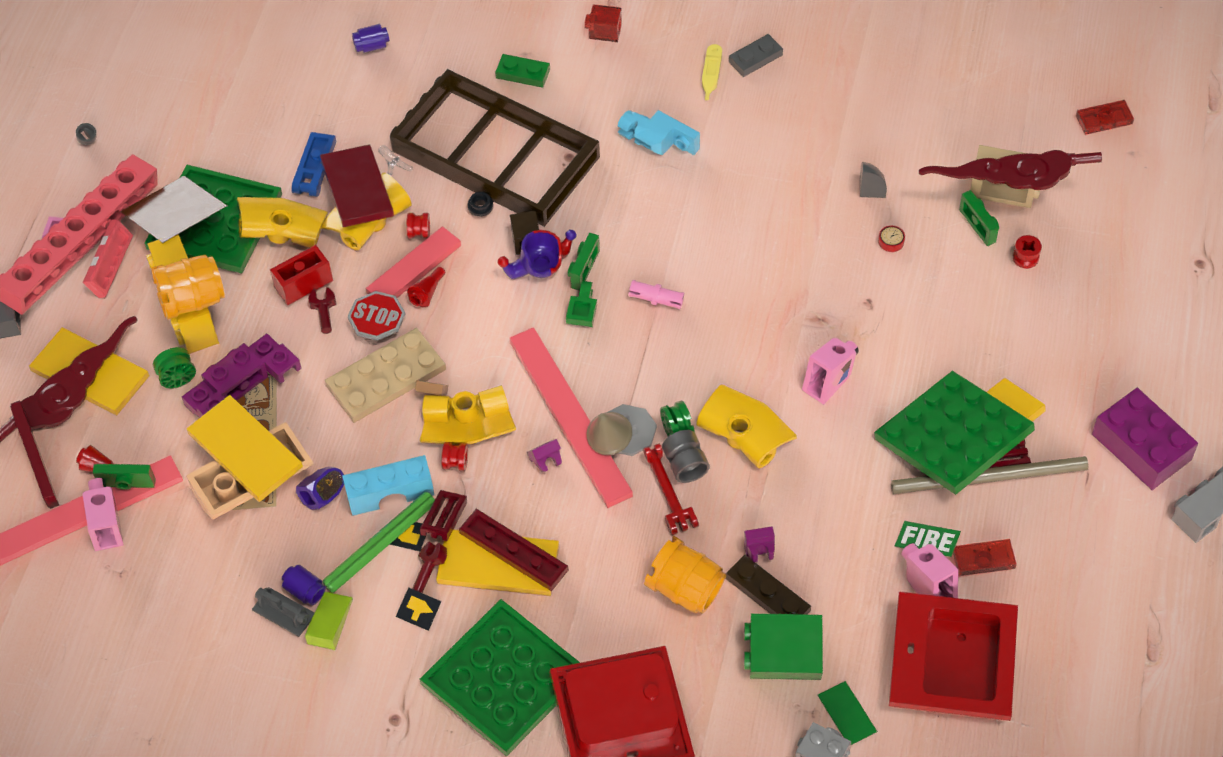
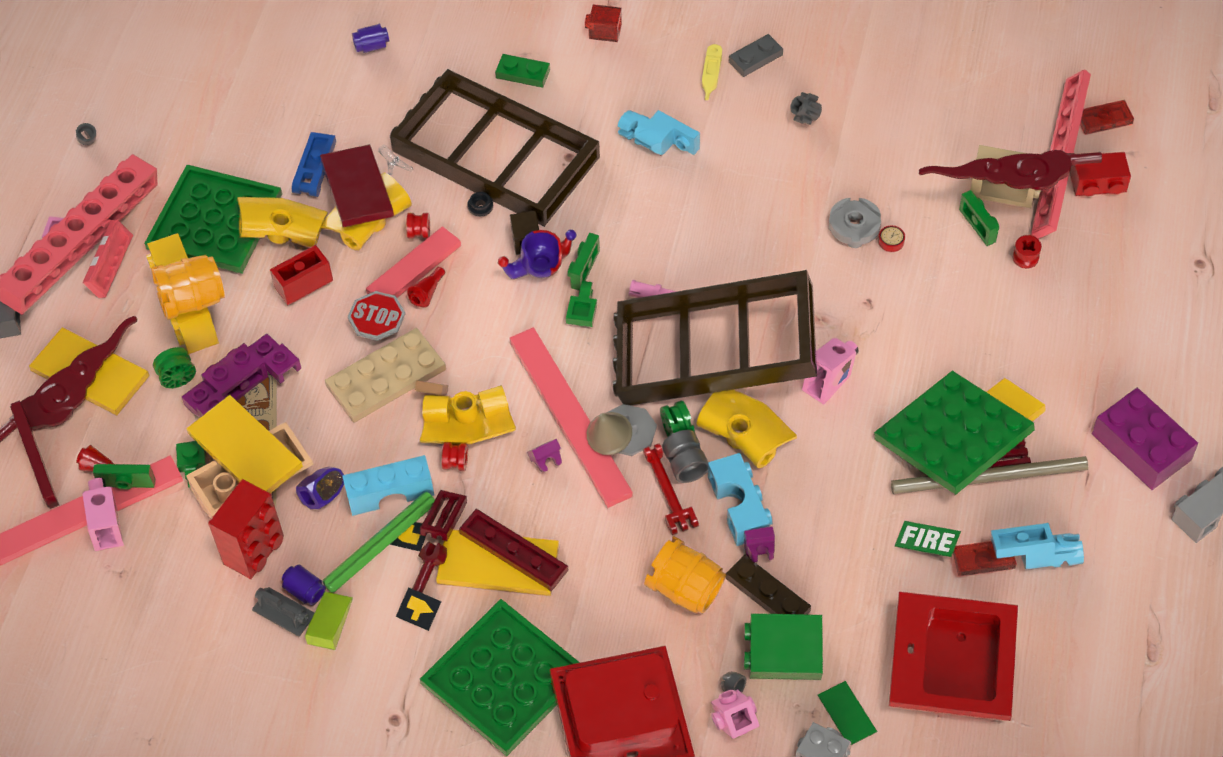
(173, 209): sticker -> none
(190, 457): none -> green plate
(246, 529): none -> red brick
(323, 308): dark red bar -> none
(705, 298): none -> dark brown window
(733, 479): none -> medium azure arch
(733, 681): none -> dark grey hinge
(734, 713): none -> bright pink brick
(806, 108): none -> dark grey gear
(850, 233): none -> light grey plate
(872, 182): dark grey brick -> none
(930, 571): bright pink torso -> none
(1038, 546): none -> medium azure plate
(1064, 139): none -> coral tile
(1107, 177): none -> red brick

